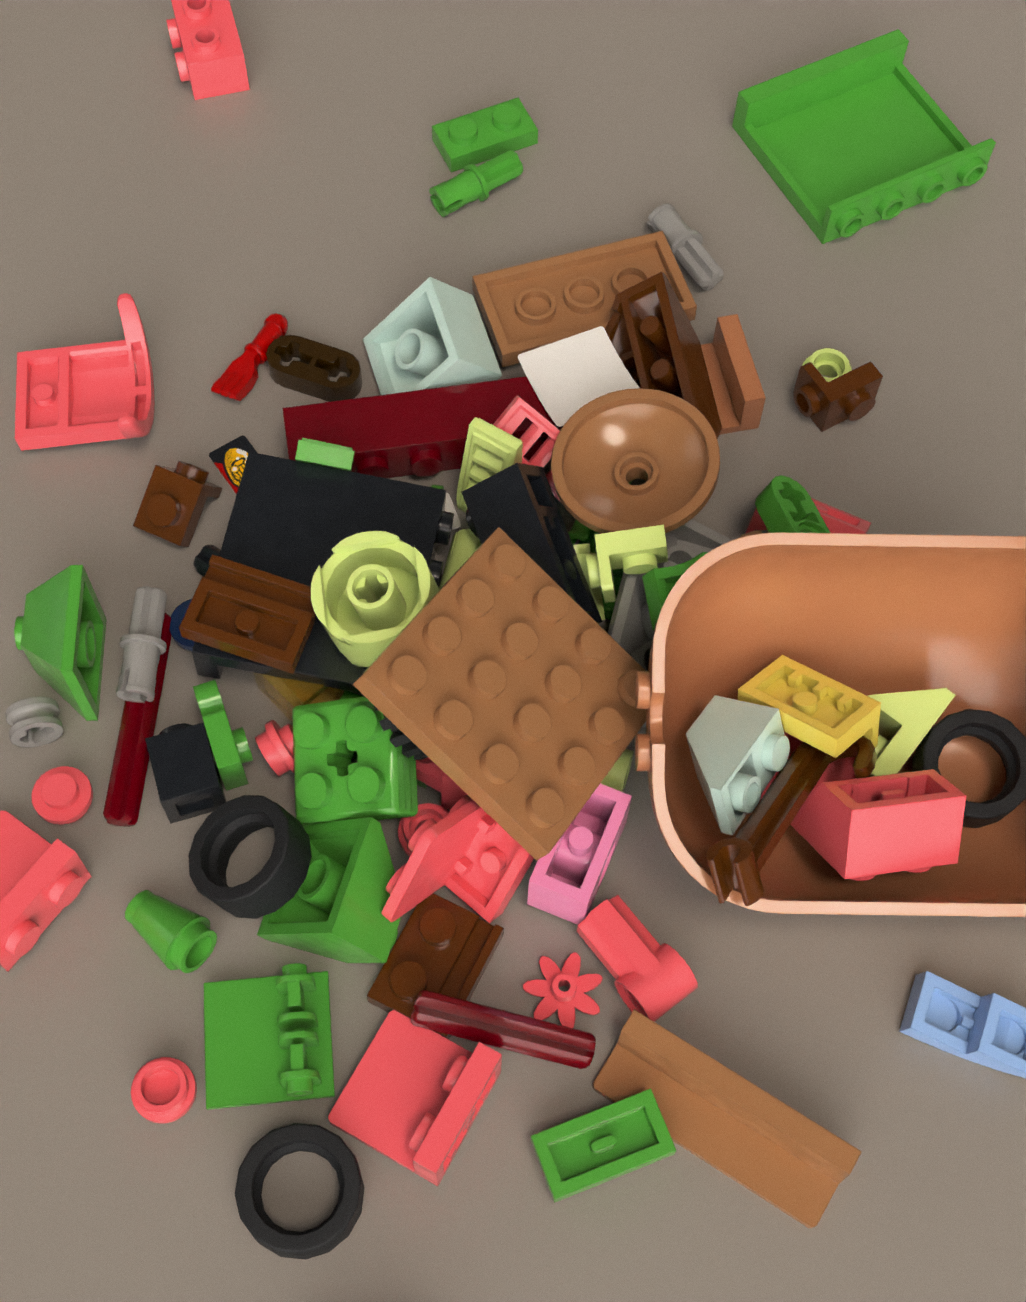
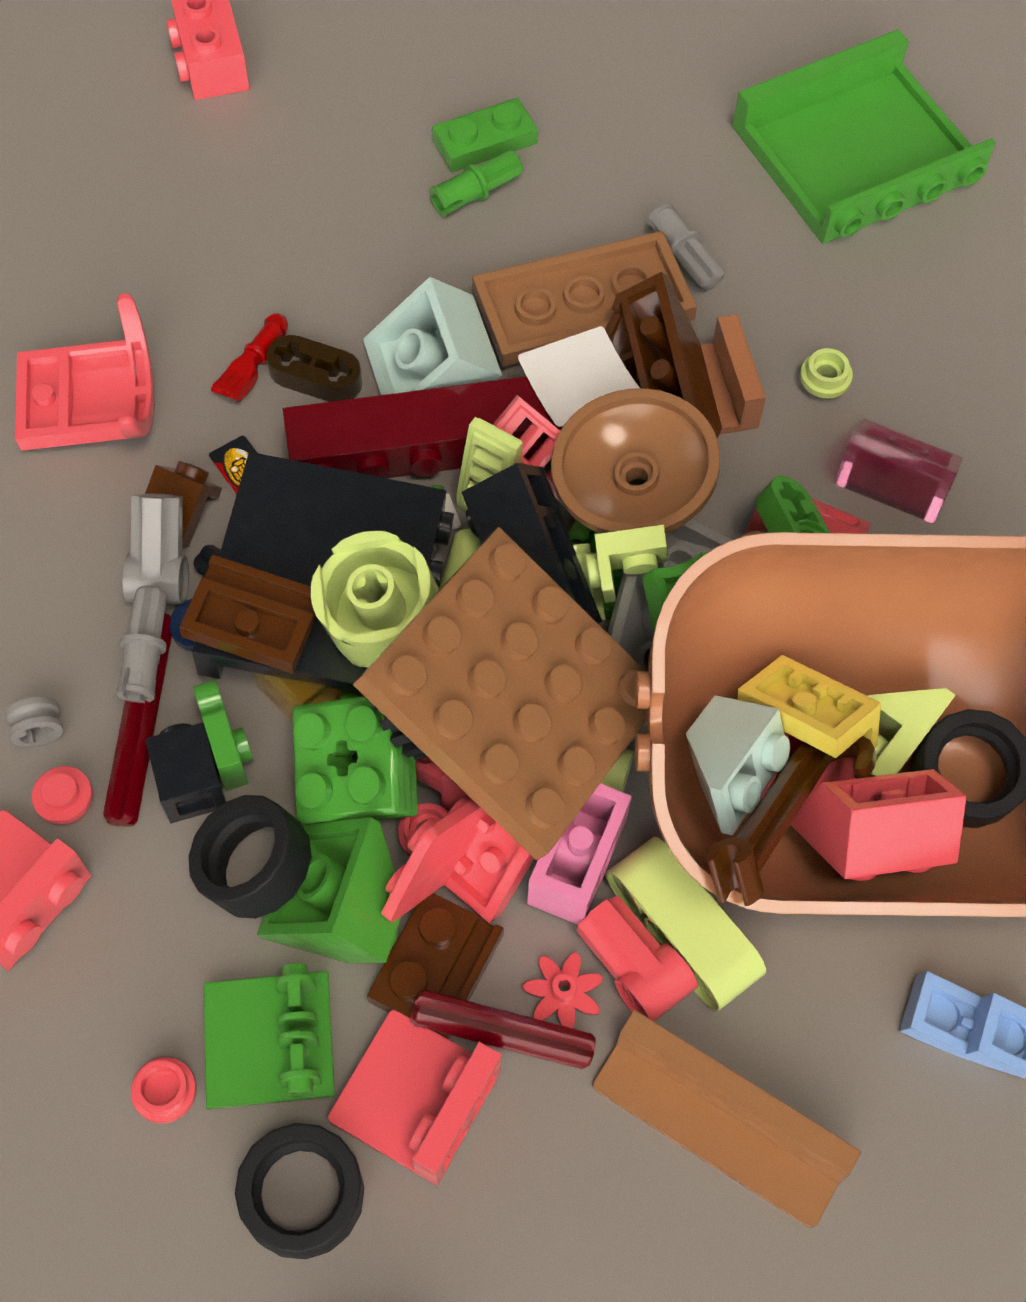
(66, 638): bright green slope -> none
(156, 548): none -> light grey piece
(173, 932): bright green cone -> none
(277, 747): coral plate -> none
(325, 454): bright green tile -> none
(602, 1145): bright green plate -> none
(688, 920): none -> yellowish green beam
(838, 400): reddish brown bracket -> none
(898, 470): none -> clear pink slope

